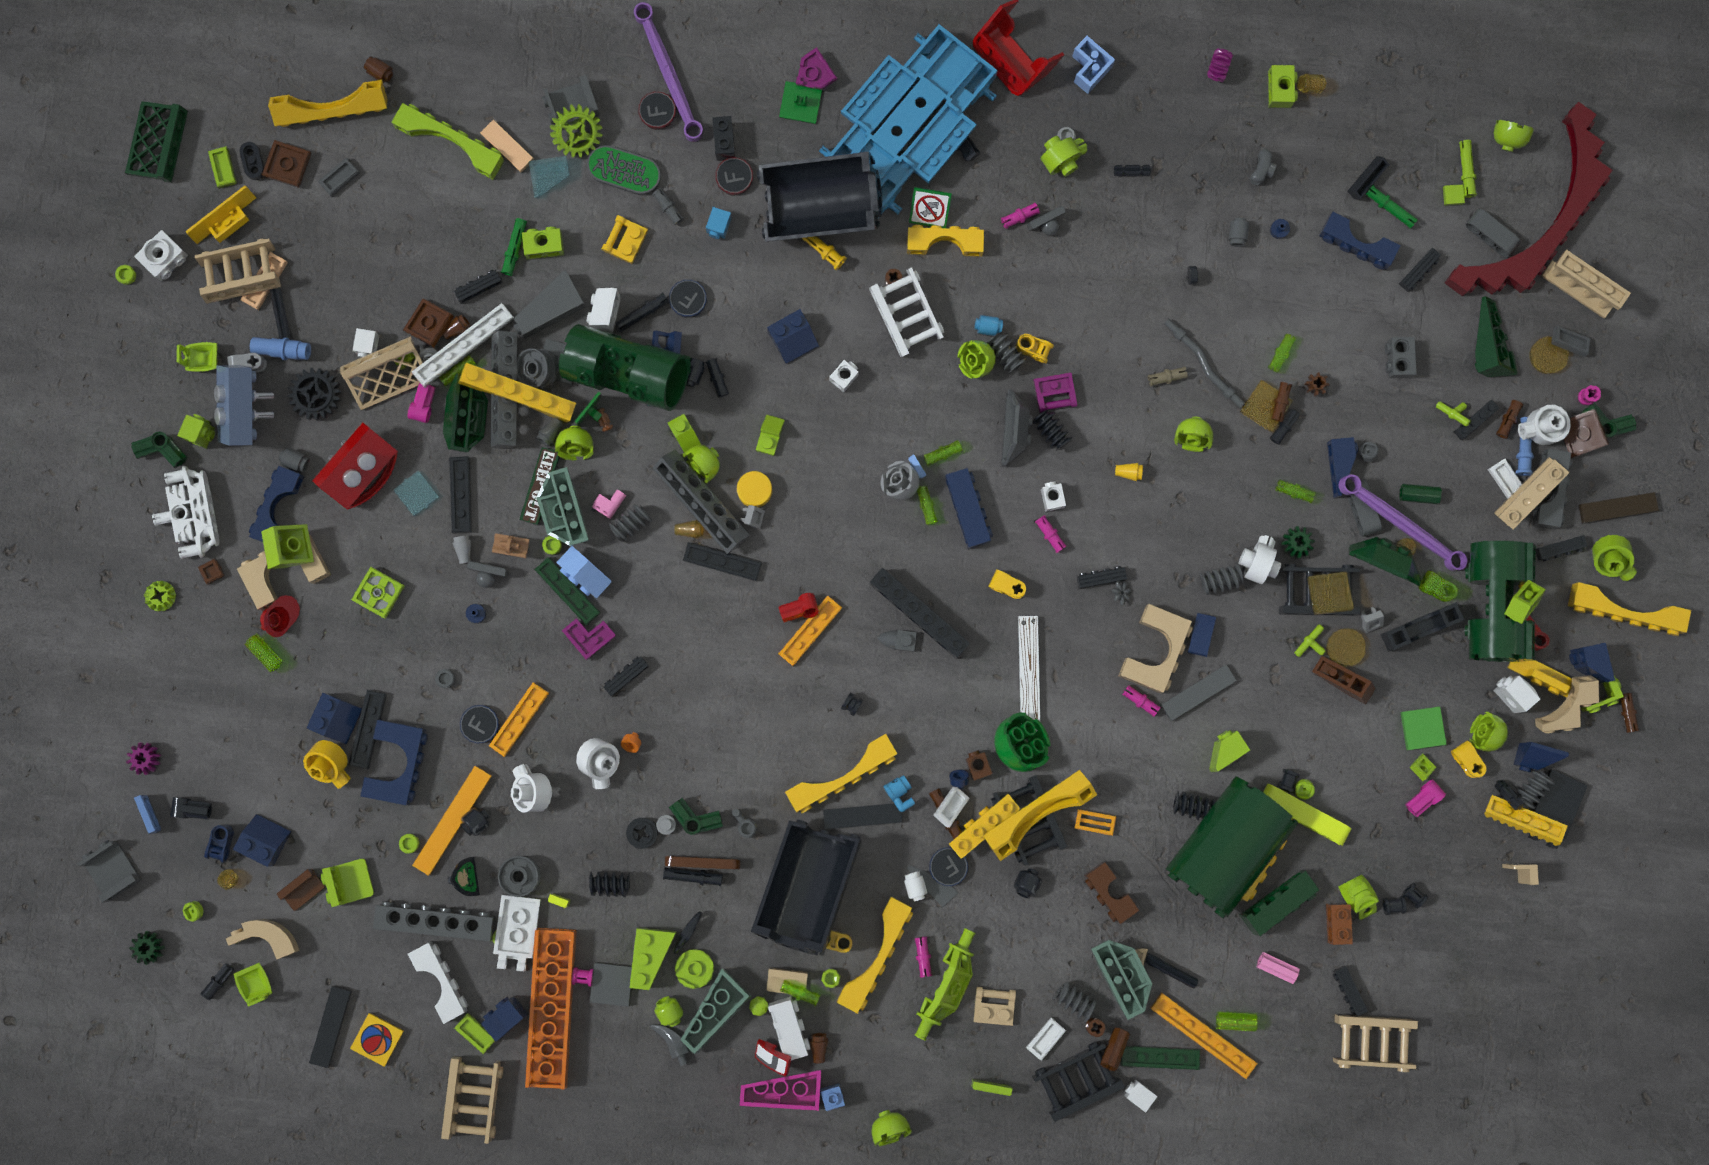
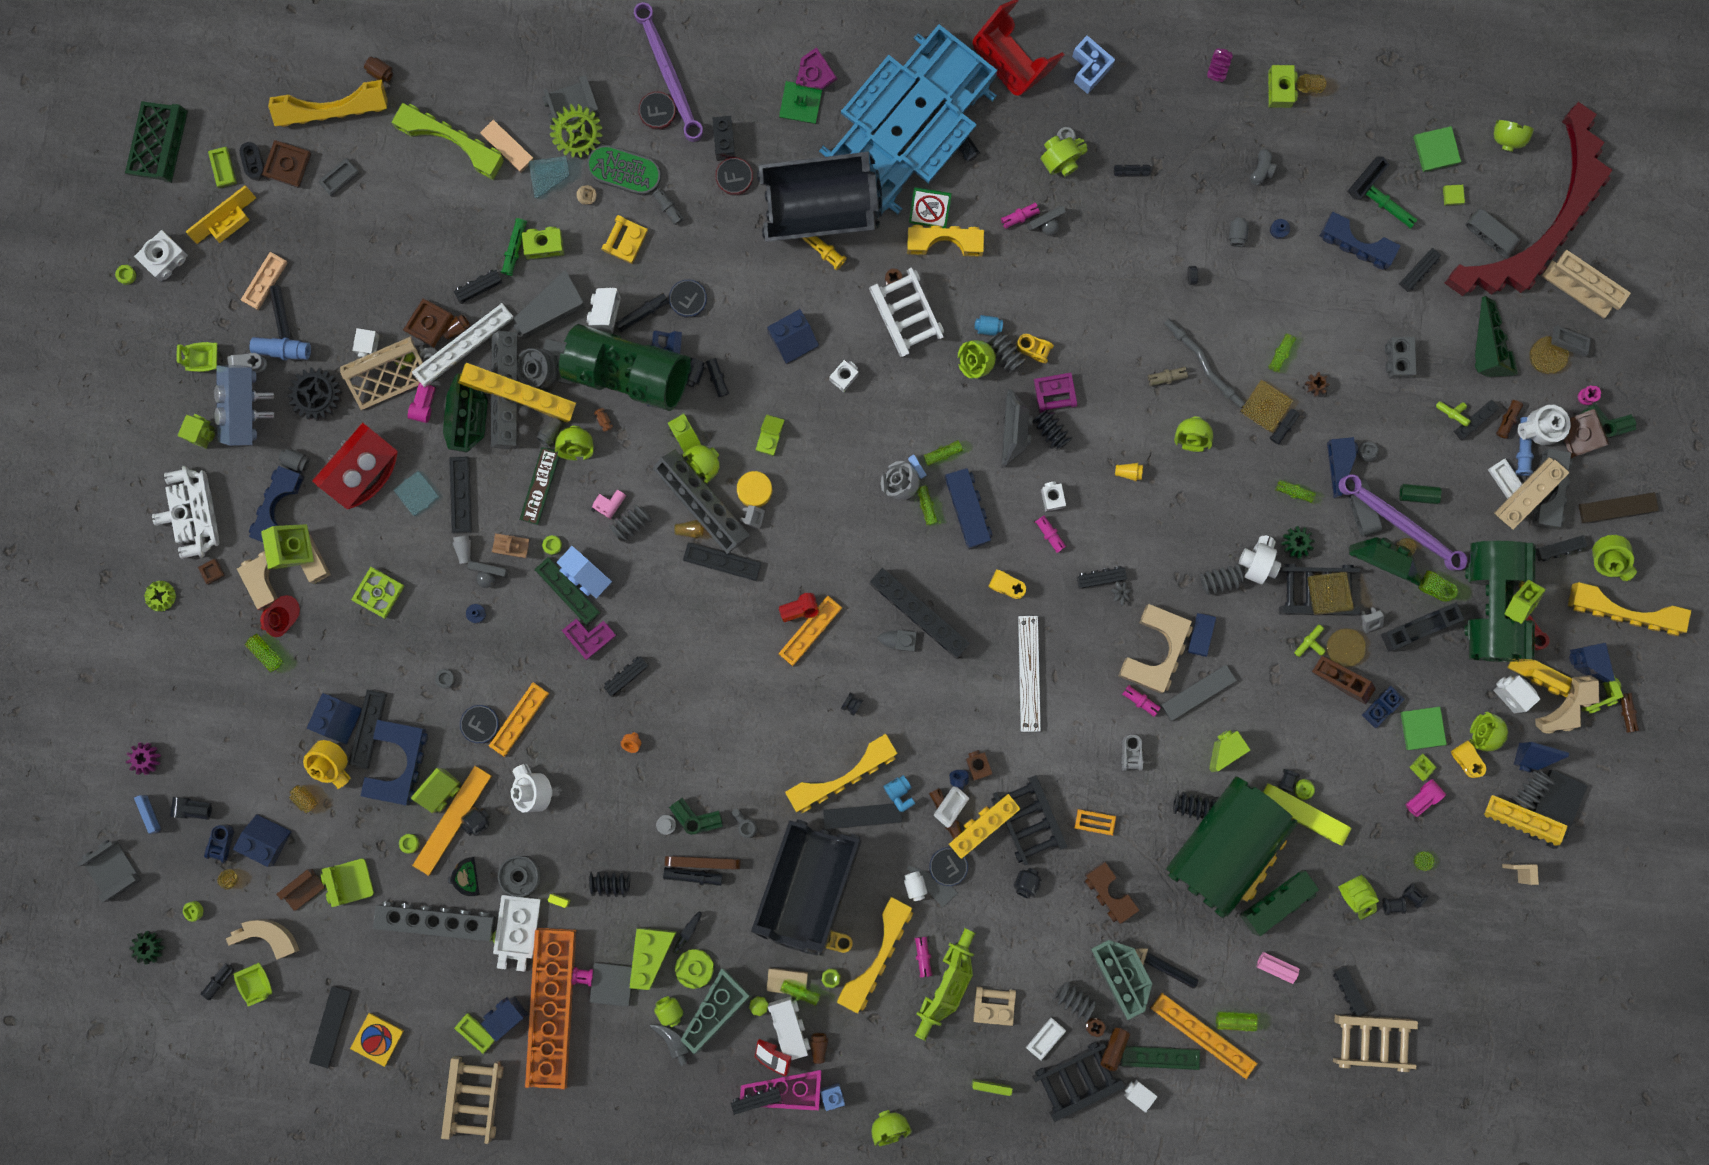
(151, 445): dark green piece -> none
(240, 287): tan fence -> none
(303, 798): none -> clear yellow brick
(436, 790): none -> lime slope
(448, 377): clear neon green pin -> none
(450, 1003): white arch -> none
(562, 508): sand green wedge -> none
(586, 195): none -> tan tile
(590, 410): green piece -> none
(598, 761): white piece -> none
(632, 835): black gear -> none
(718, 223): dark azure brick -> none
(751, 1102): none -> black piece
(1012, 744): green cylinder -> none
(1069, 793): yellow arch -> none
(1132, 754): none -> light grey piece
(1281, 402): reddish brown pin -> none
(1339, 924): dark orange brick -> none
(1383, 706): none -> dark blue slope
(1423, 861): none -> clear neon green tile
(1437, 149): none -> bright green tile
(1468, 176): lime pin -> none
(1509, 795): black axle -> none

